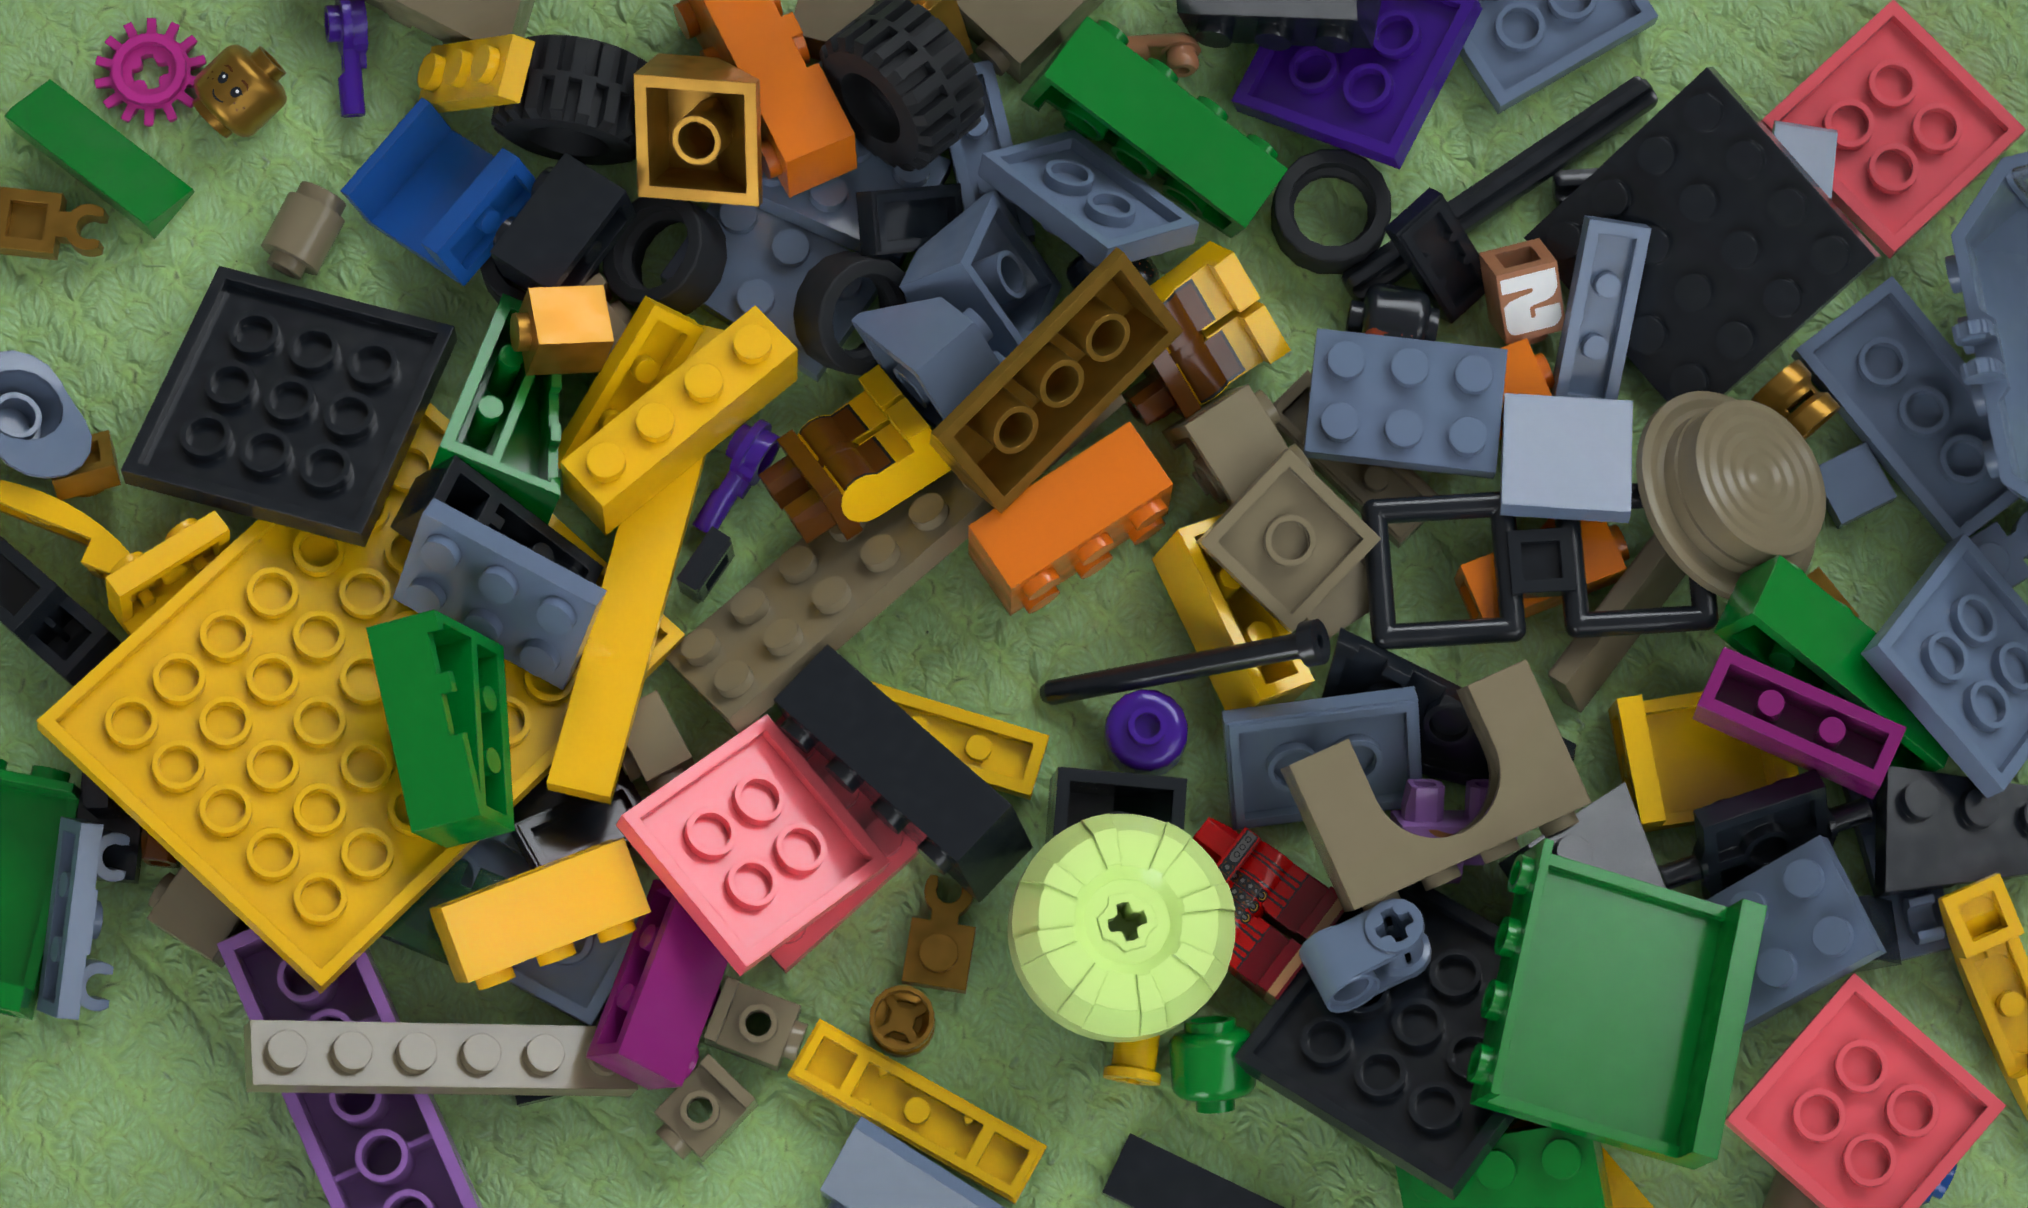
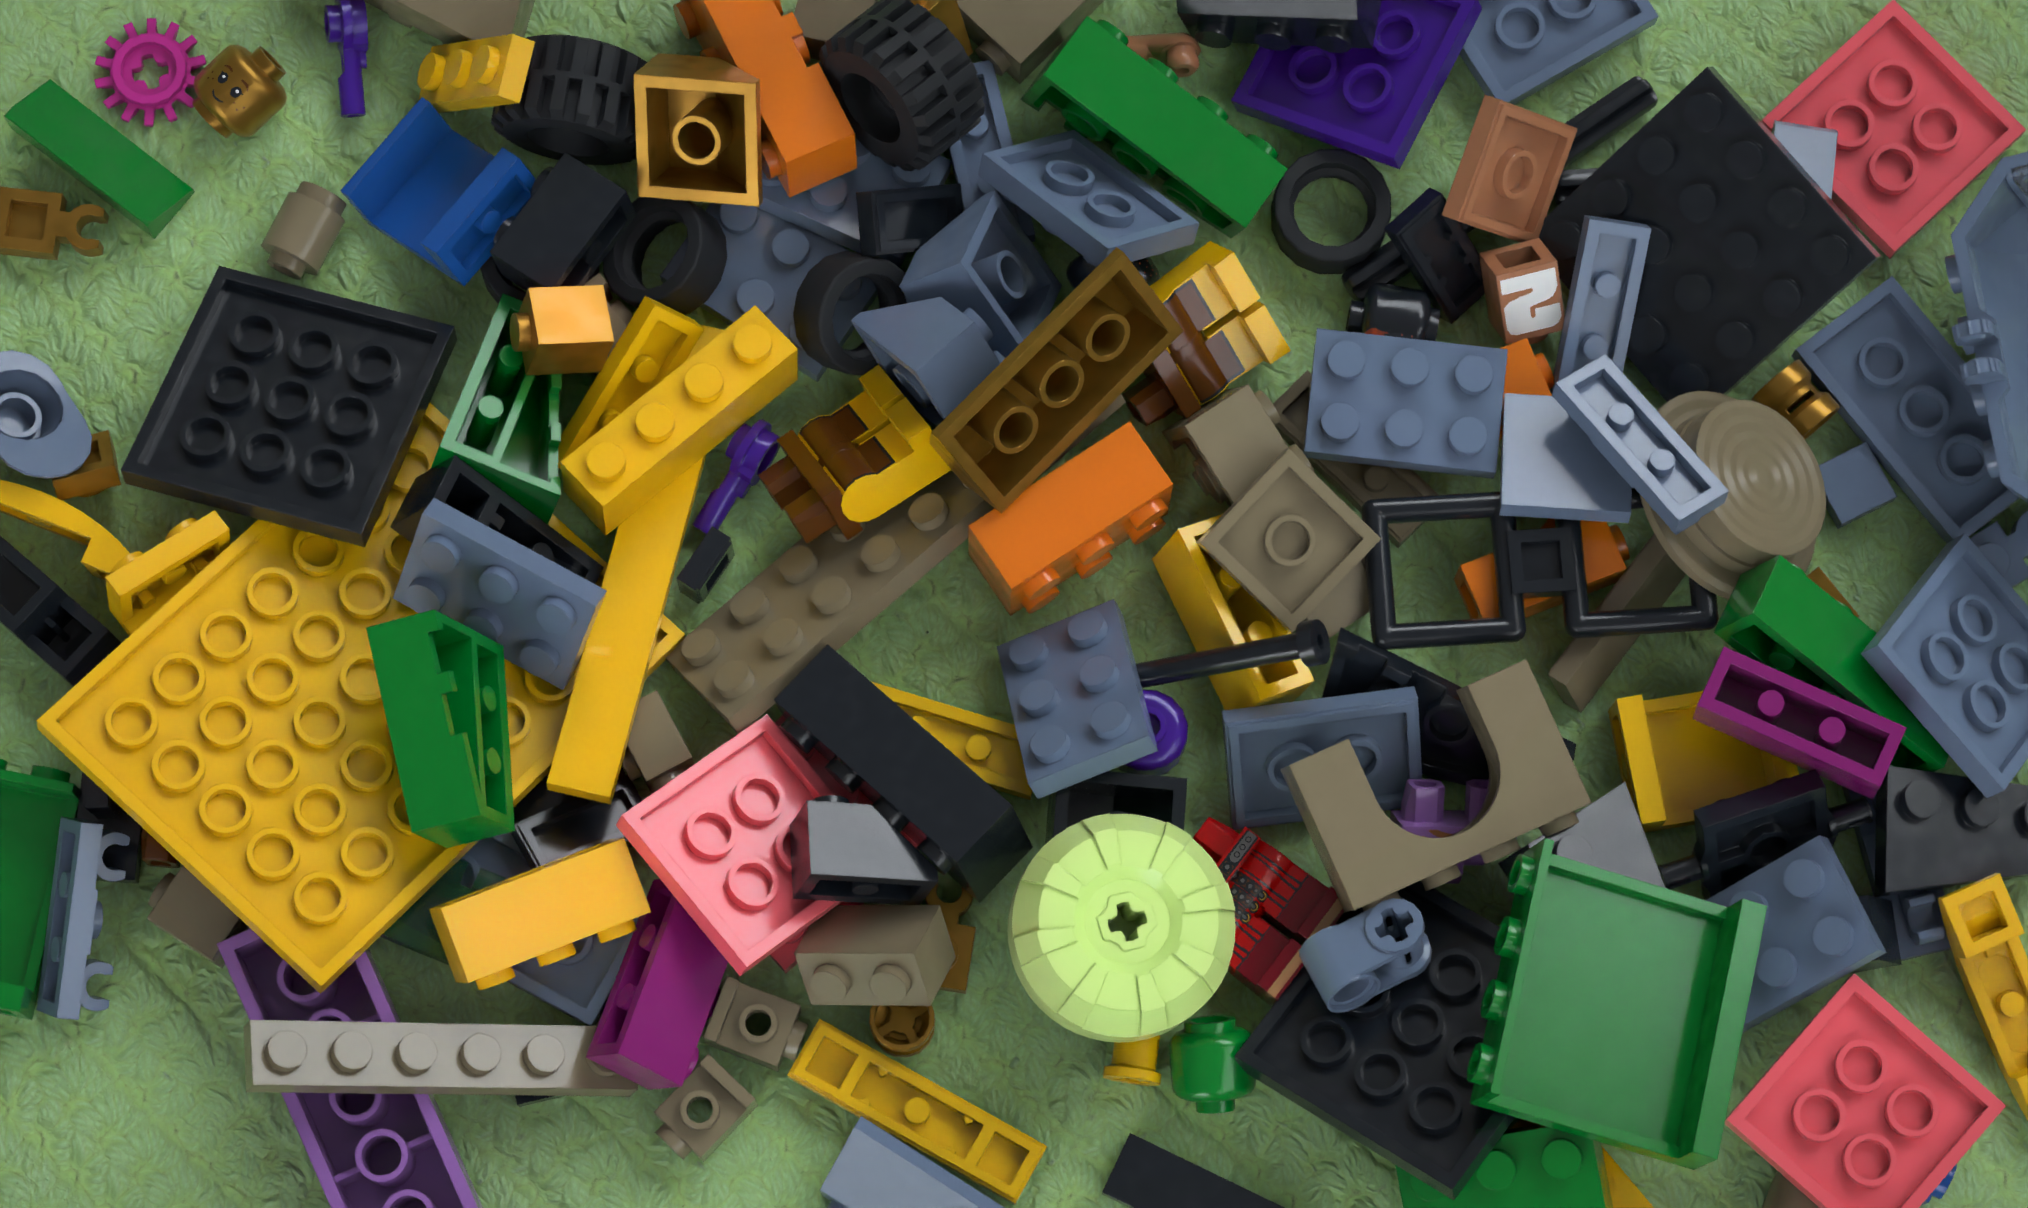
(855, 856): none -> slope
(876, 955): none -> dark tan brick
(1076, 699): none -> sand blue plate
(1509, 170): none -> nougat tile
(1640, 443): none -> plate

